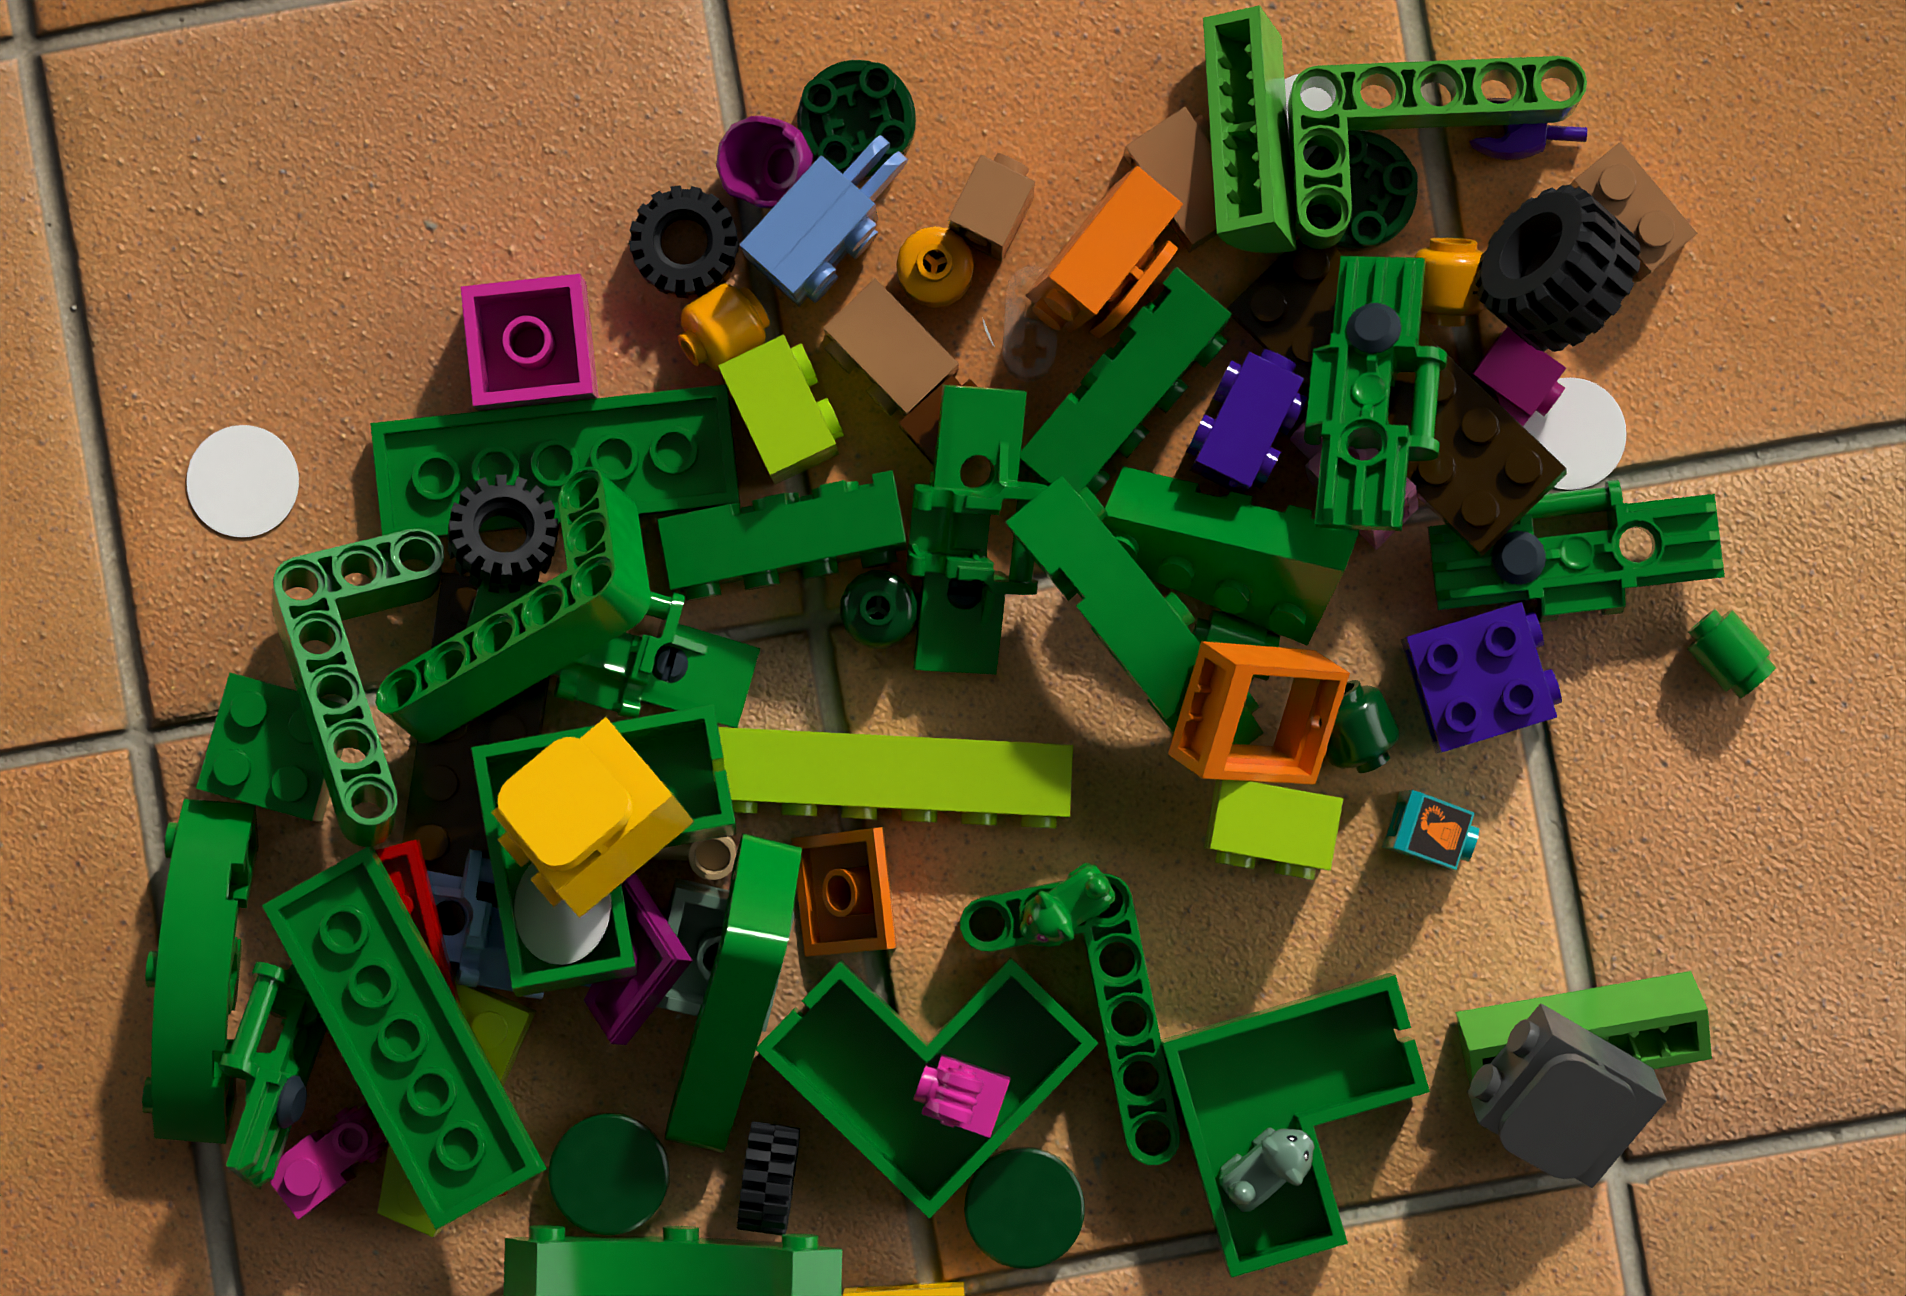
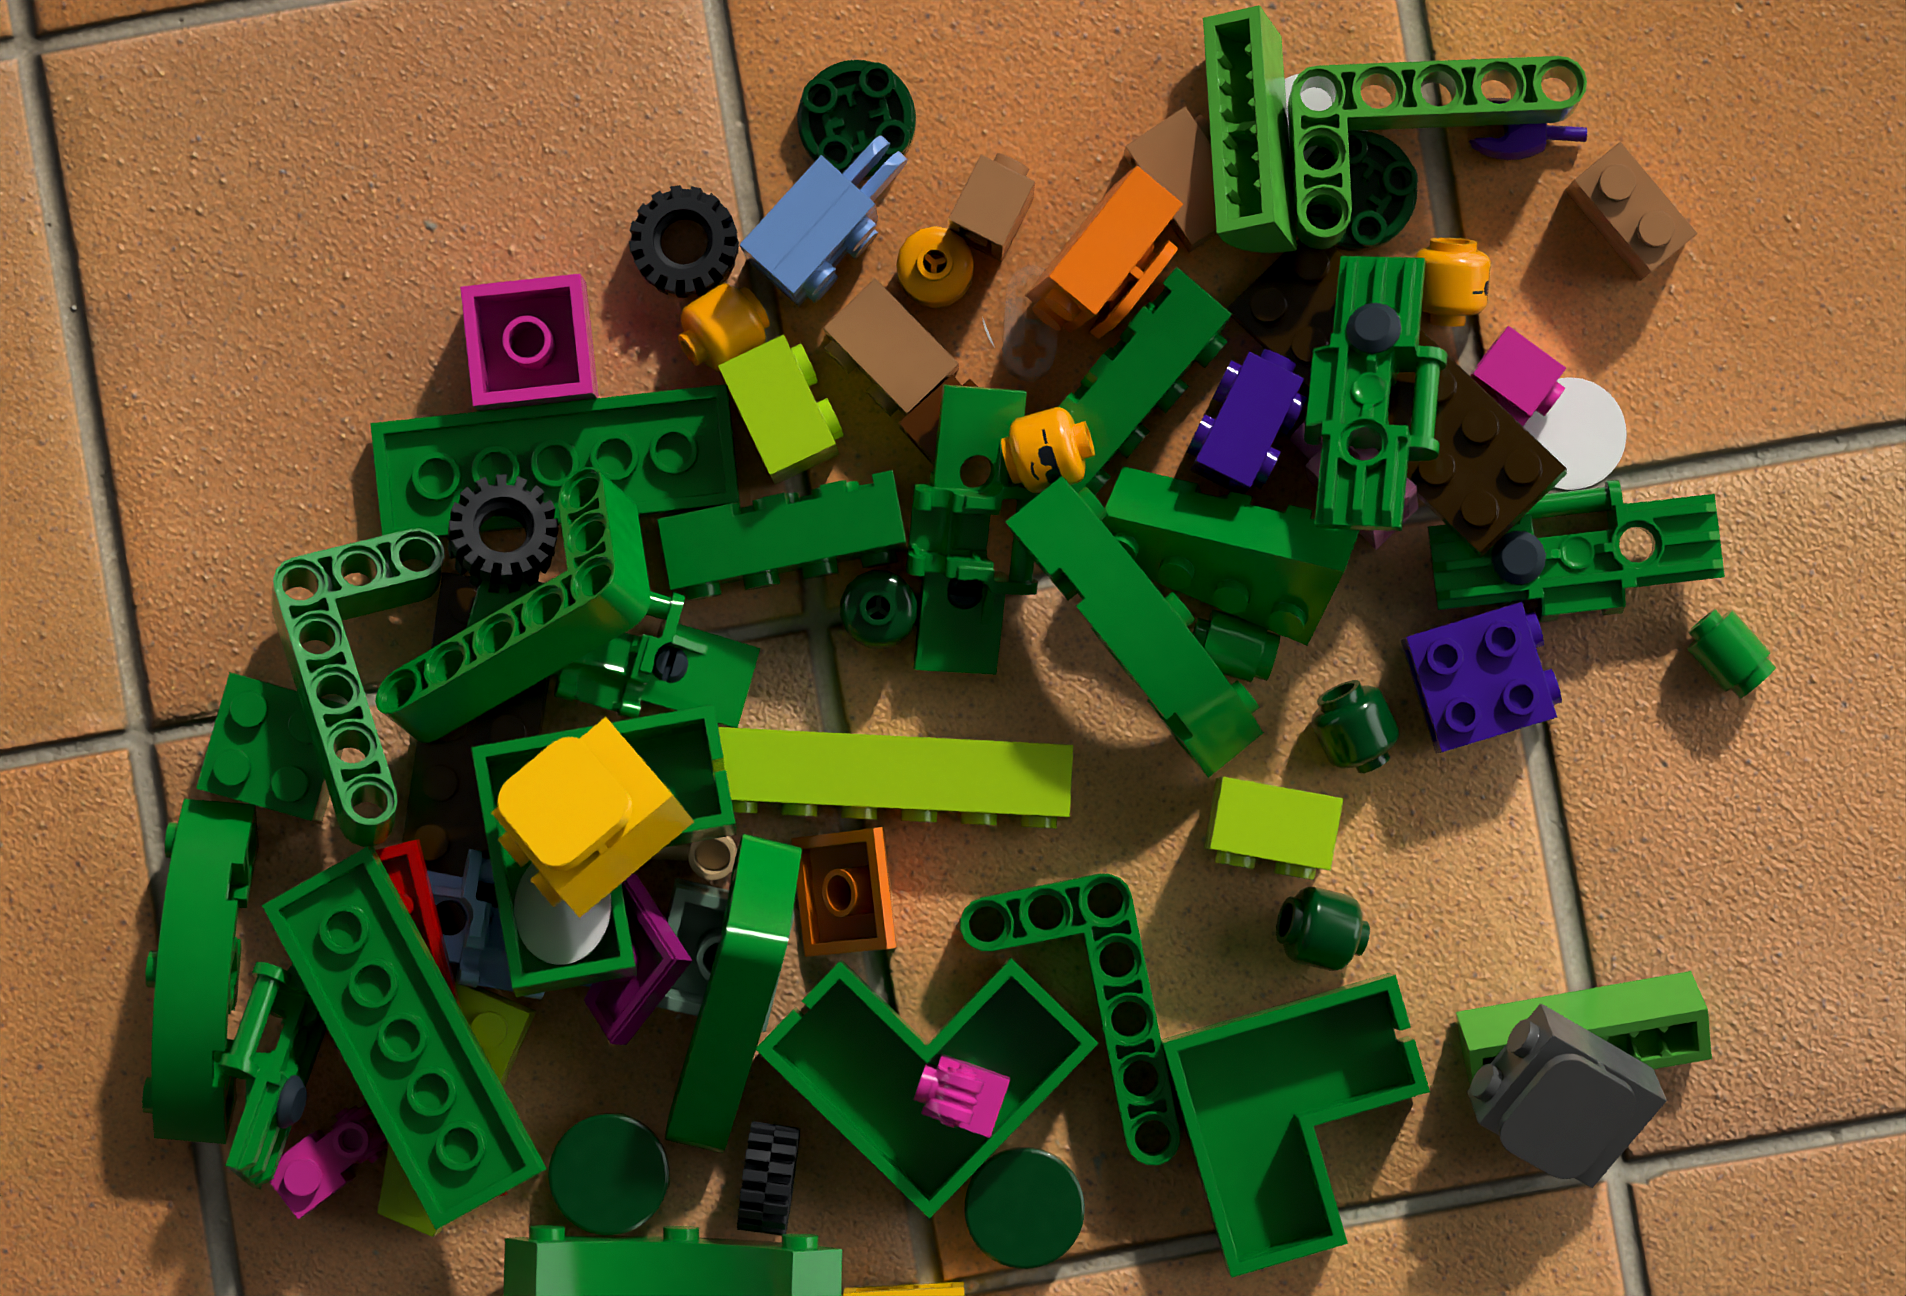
(242, 481): white sticker -> none
(762, 160): magenta hair -> none
(1046, 448): none -> light orange head
(1054, 914): green animal -> none
(1217, 700): orange window -> none
(1274, 1160): sand green animal -> none
(1322, 928): none -> dark green head
(1431, 830): slope -> none
(1558, 268): black tyre -> none

